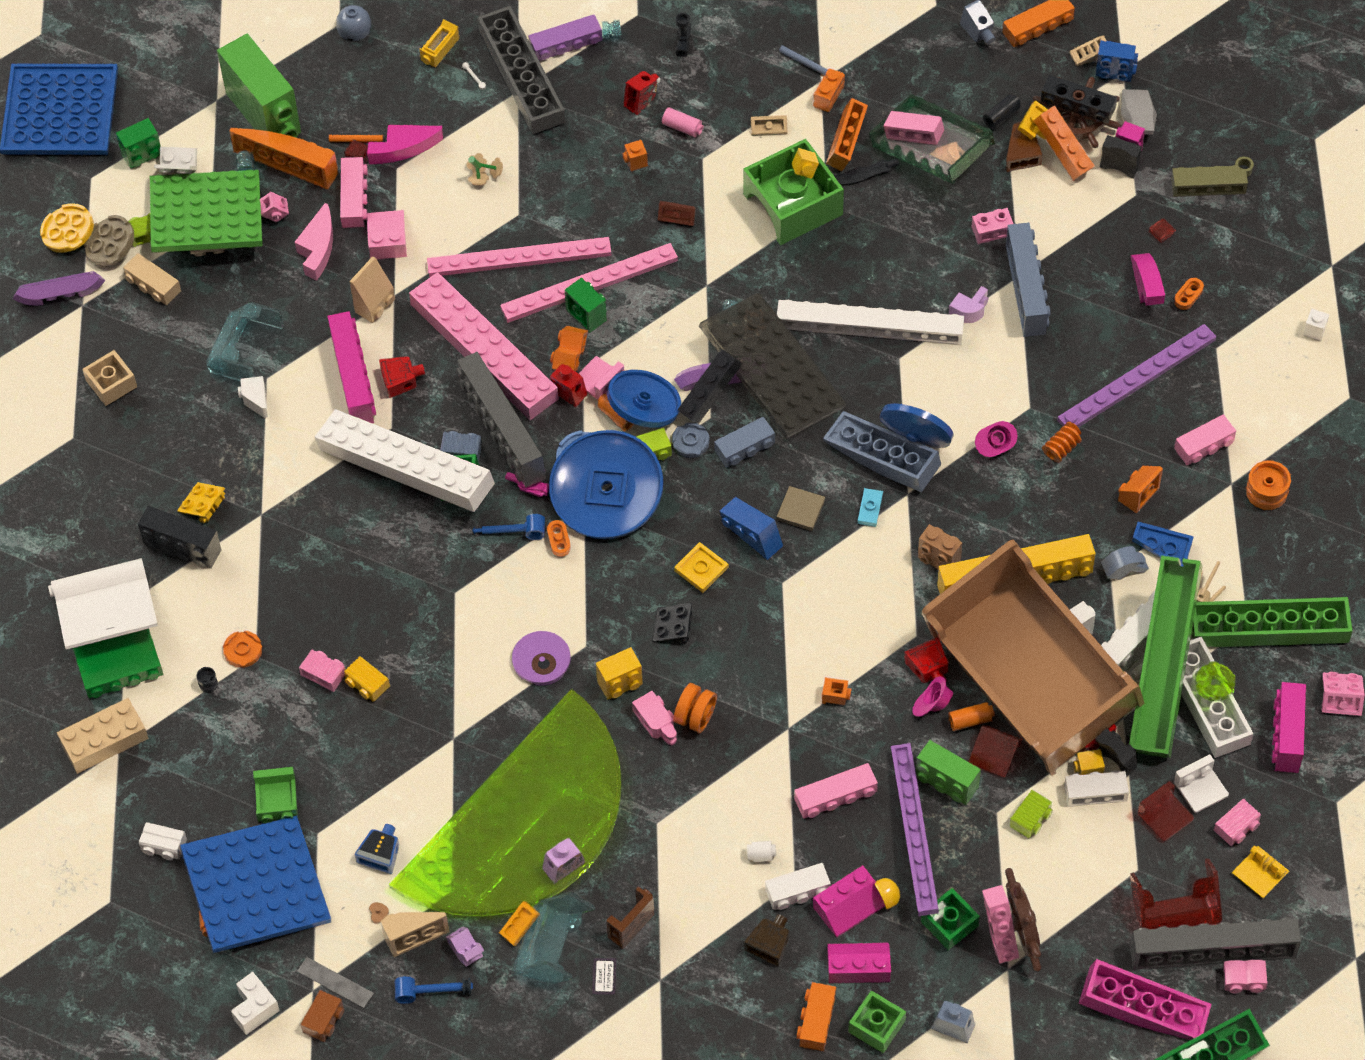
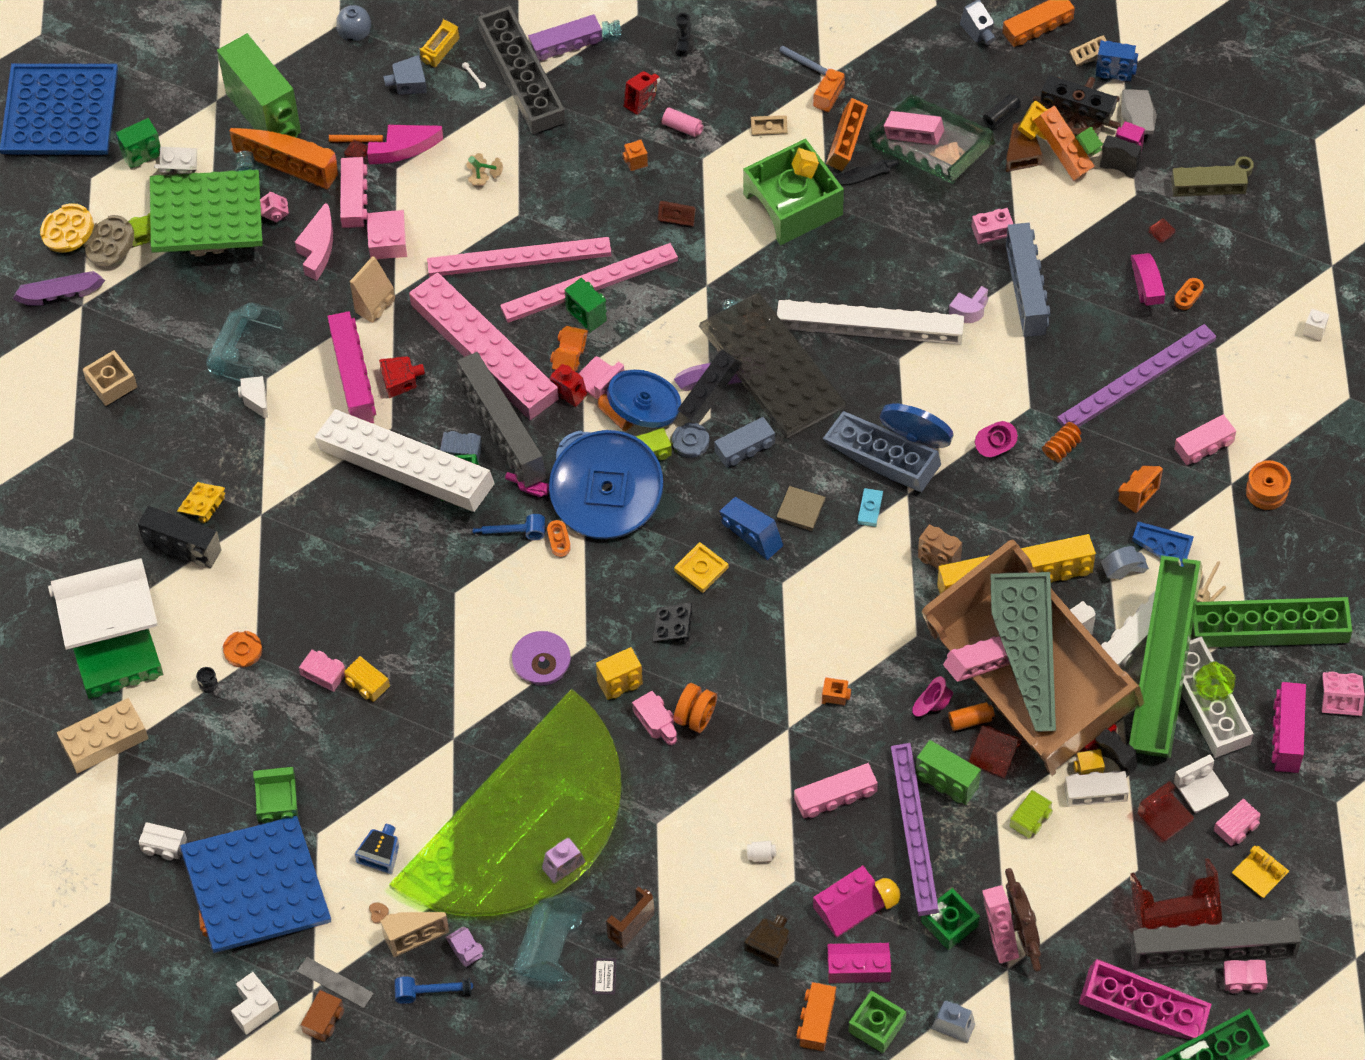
(151, 279): tan brick -> none
(407, 77): none -> sand blue torso
(519, 923): light orange plate -> none
(796, 886): white brick -> none
(927, 660): red torso -> none
(976, 659): none -> bright pink brick
(1025, 627): none -> sand green wing
(1090, 141): none -> bright green brick

